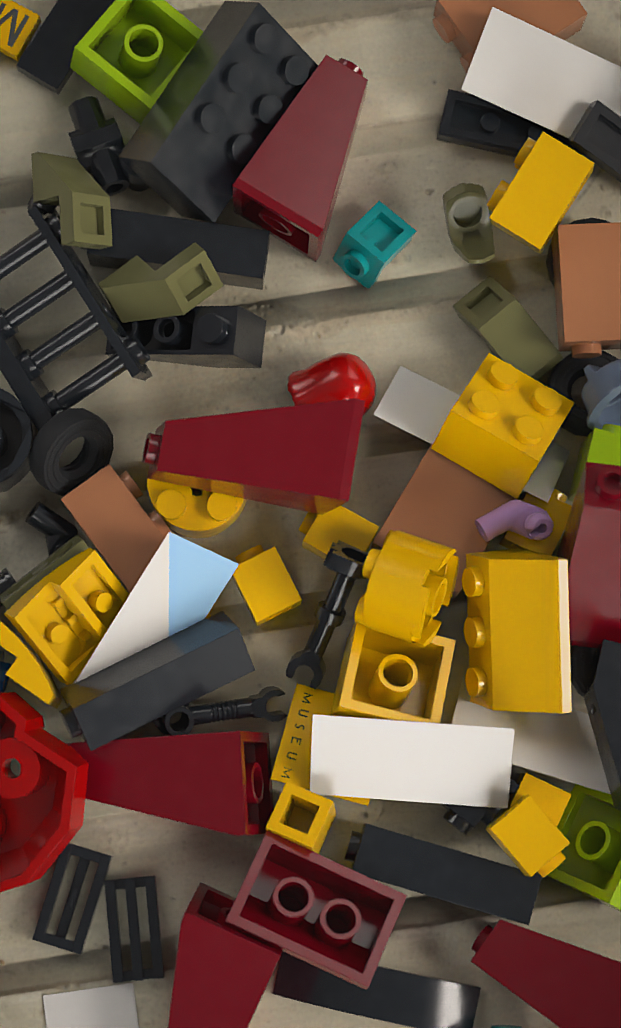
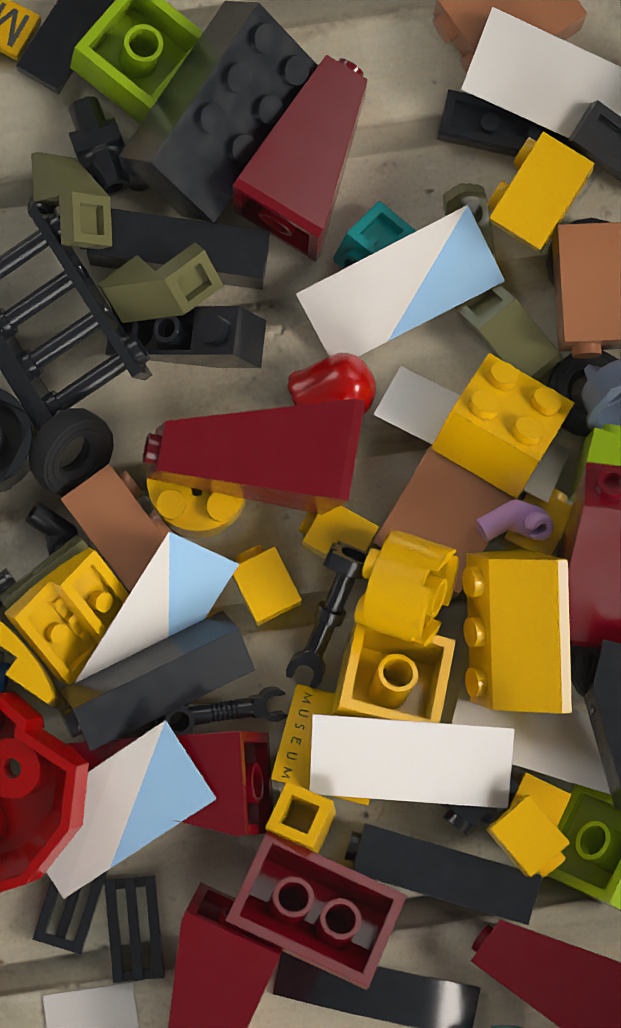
(130, 805): none -> sticker
(401, 285): none -> sticker

